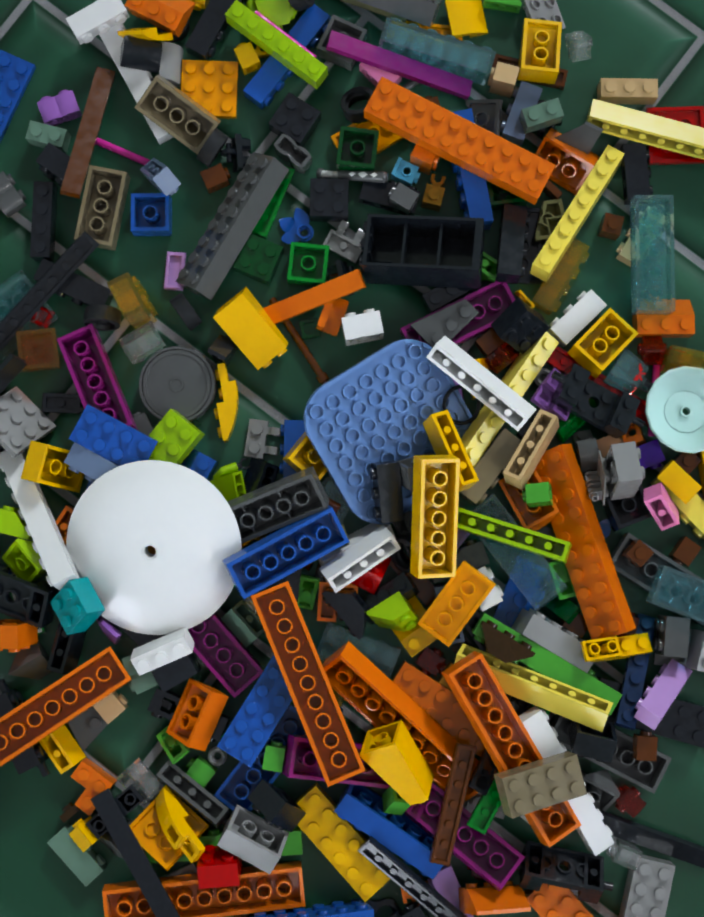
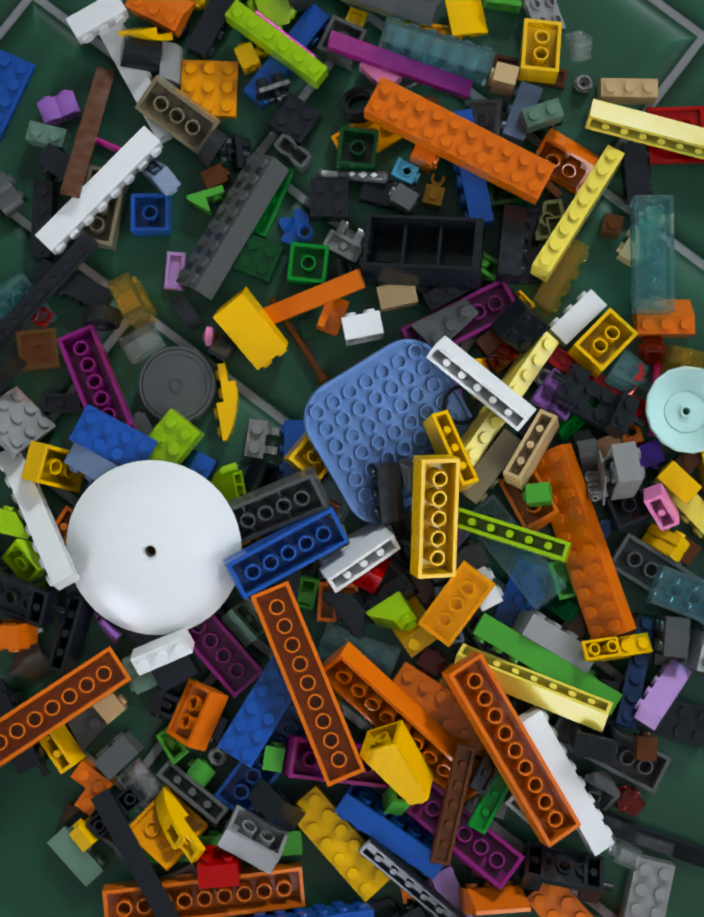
(77, 605): teal brick -> none
(100, 190): none -> white brick
(114, 758): none -> dark grey brick
(201, 199): none -> bright green slope
(209, 336): none -> bright pink tile
(273, 92): none -> black hips
(356, 16): none -> yellow plate
(396, 297): none -> tan brick
(503, 644): dark brown slope -> none
(540, 784): dark tan brick -> none
(582, 137): dark grey slope -> none
(583, 79): none -> light grey plate
(638, 553): reddish brown brick -> none
(666, 542): none -> yellow brick

